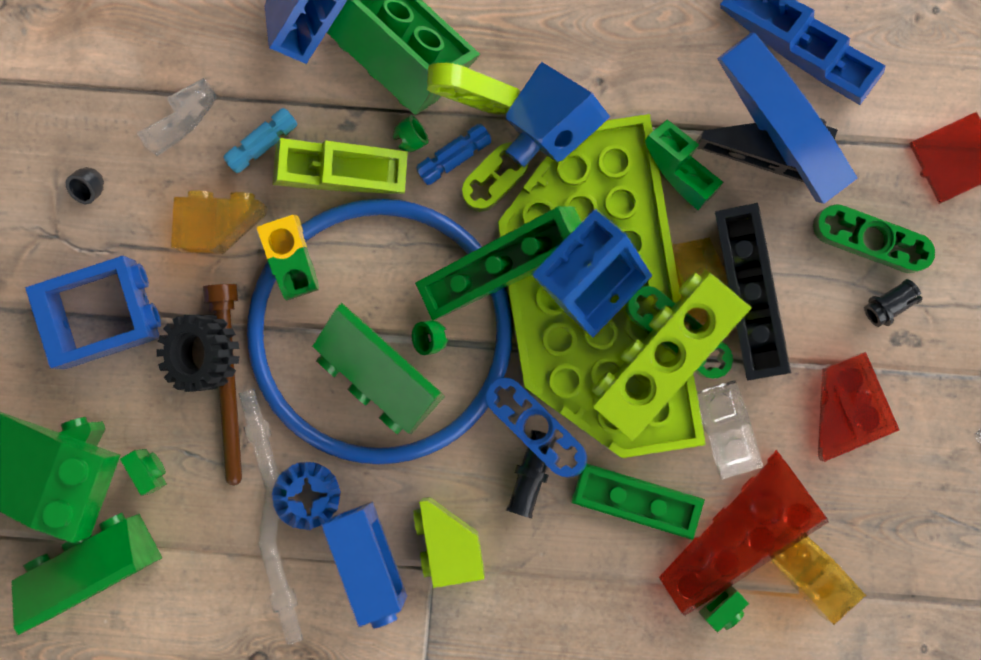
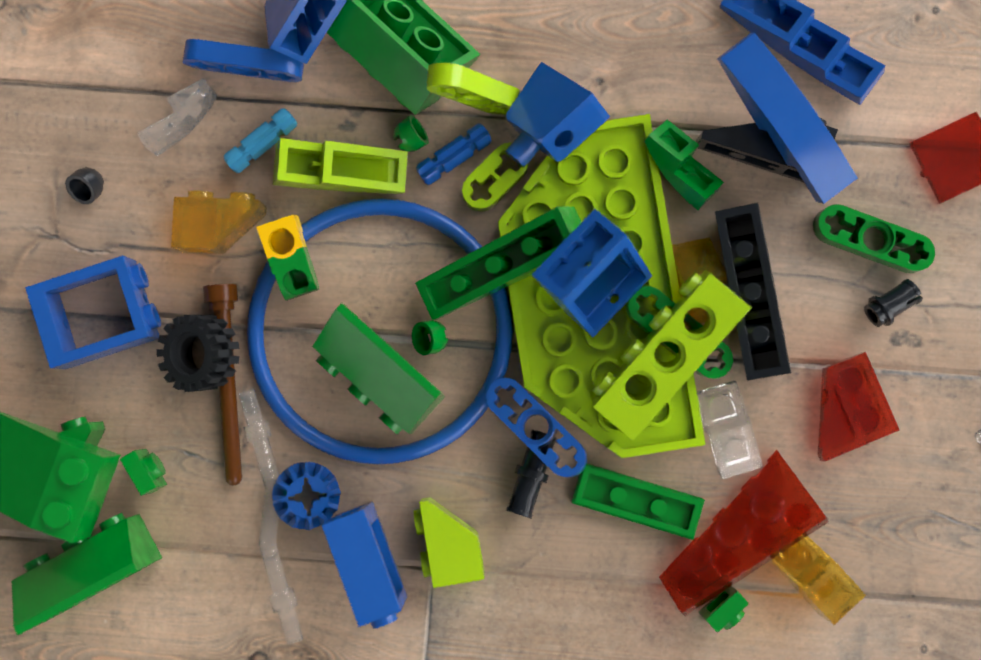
(241, 60): none -> blue beam

